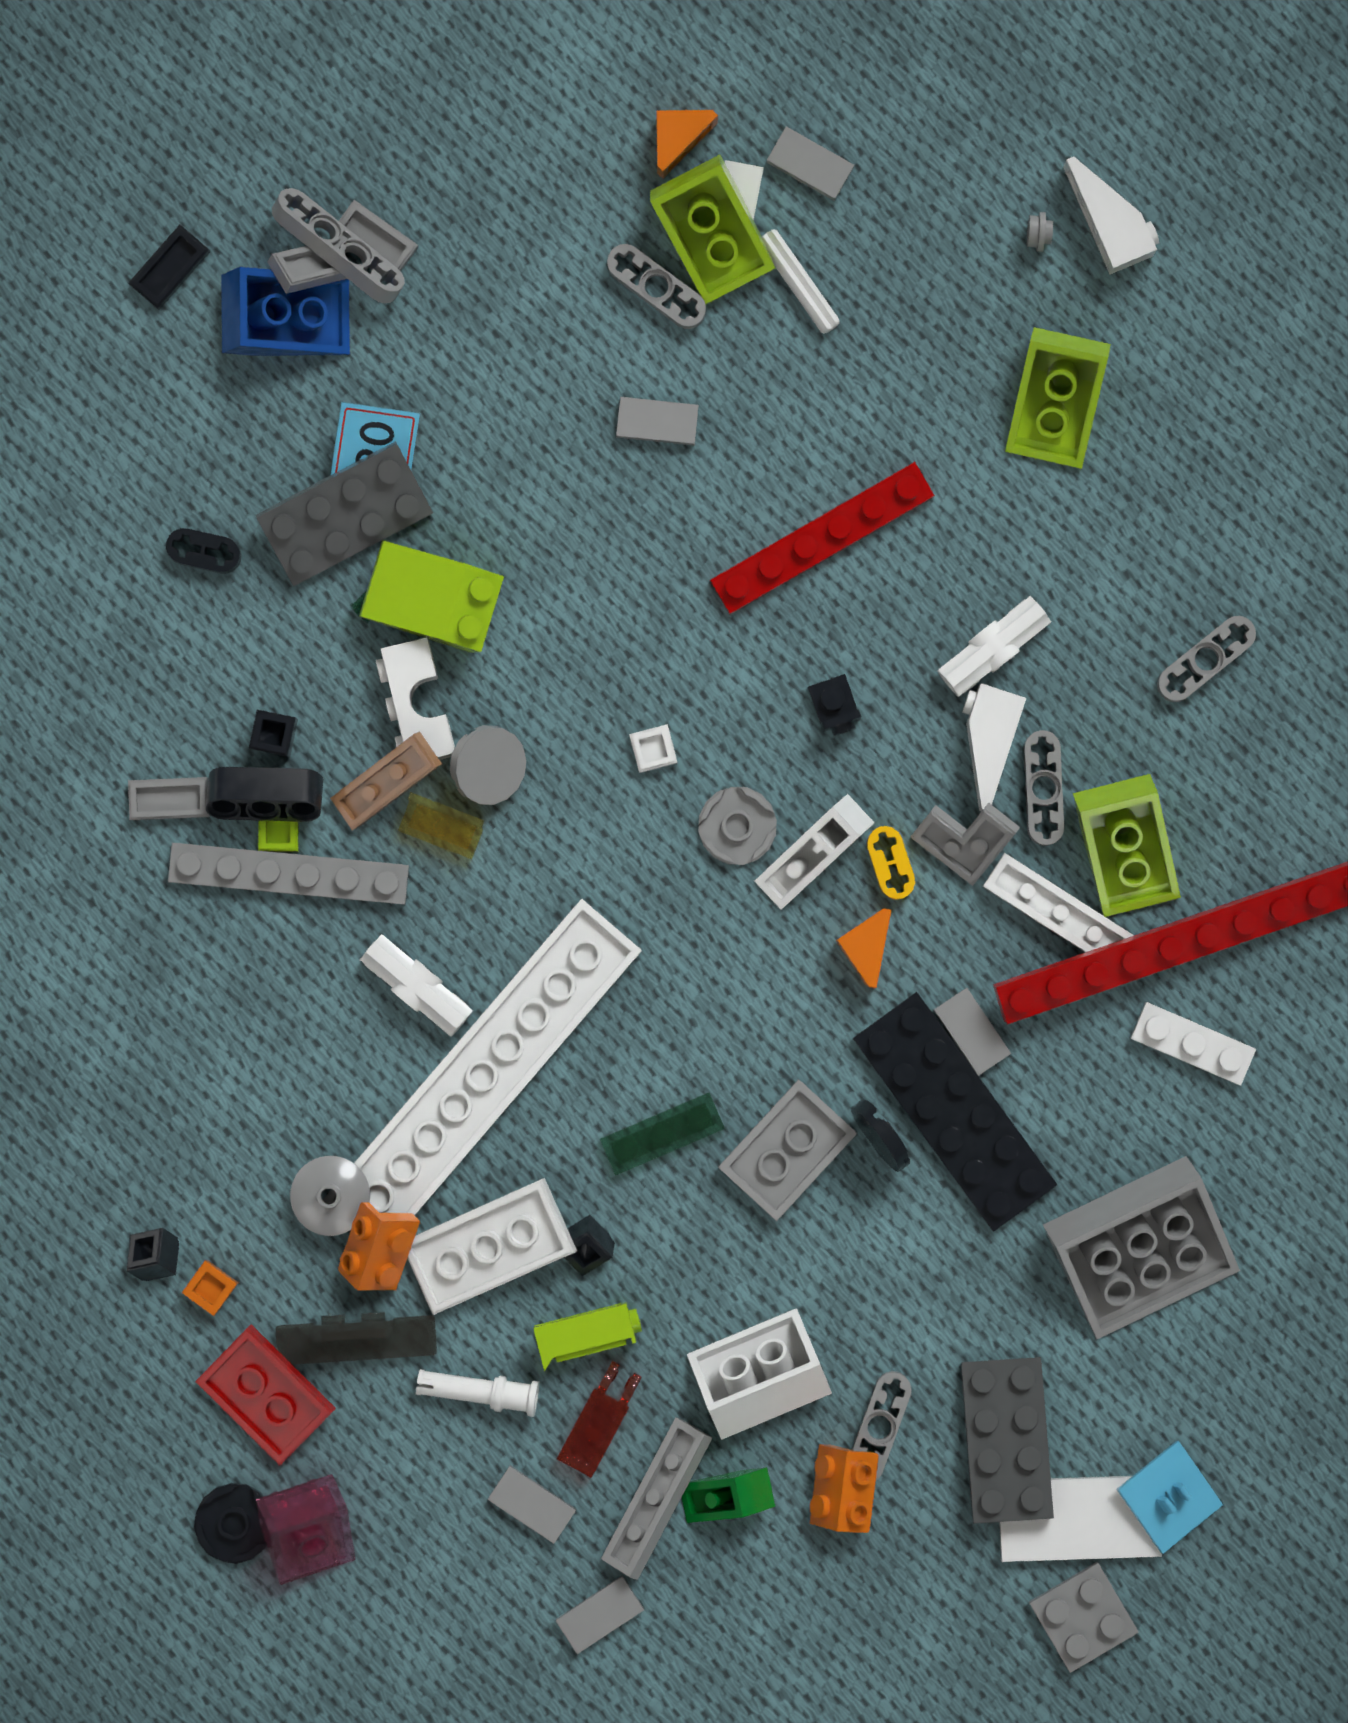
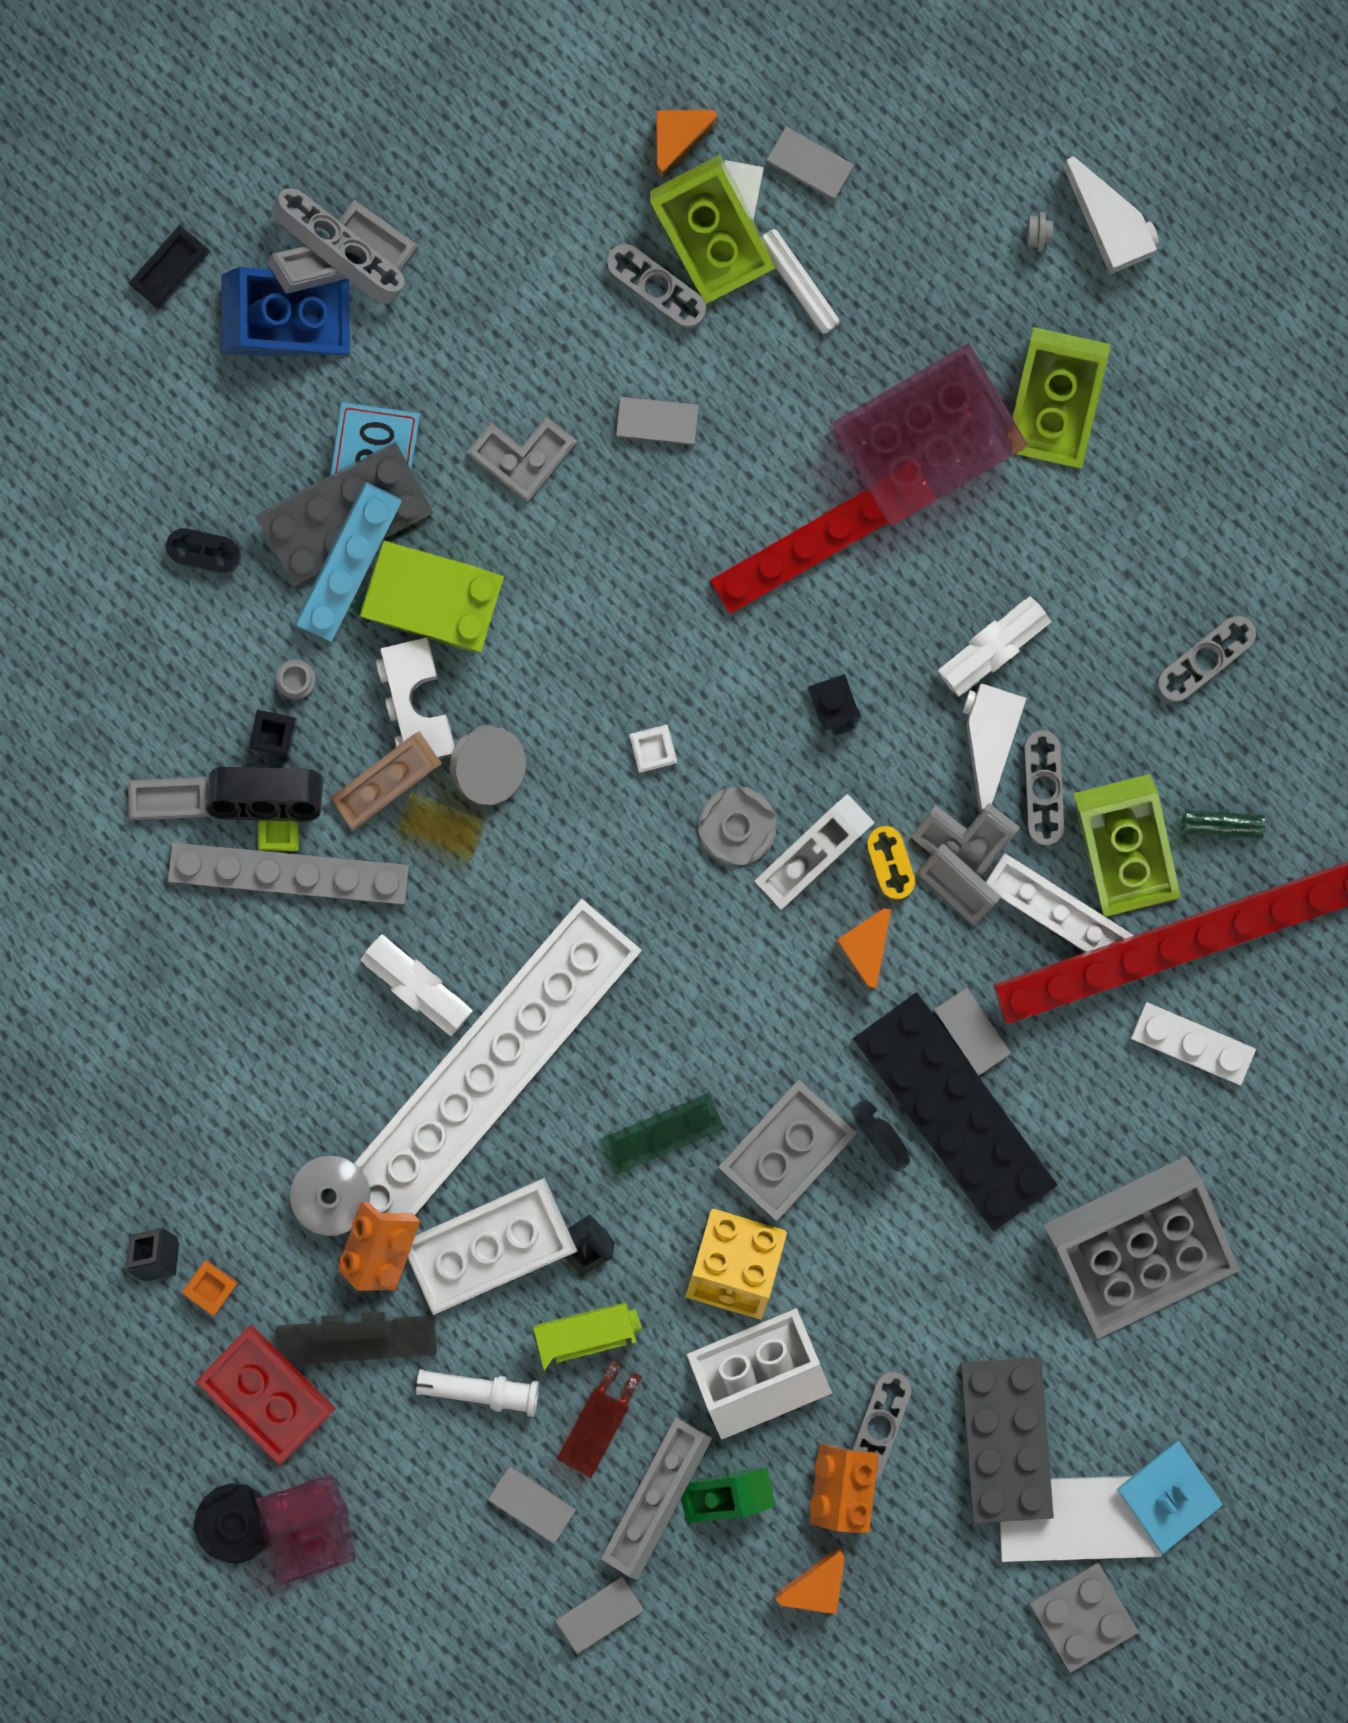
(295, 679): none -> light grey plate
(348, 561): none -> medium azure plate
(523, 467): none -> light grey tile
(736, 1264): none -> yellow bracket
(817, 1587): none -> orange slope
(928, 435): none -> clear pink slope
(958, 884): none -> light grey tile
(1223, 824): none -> clear green pin

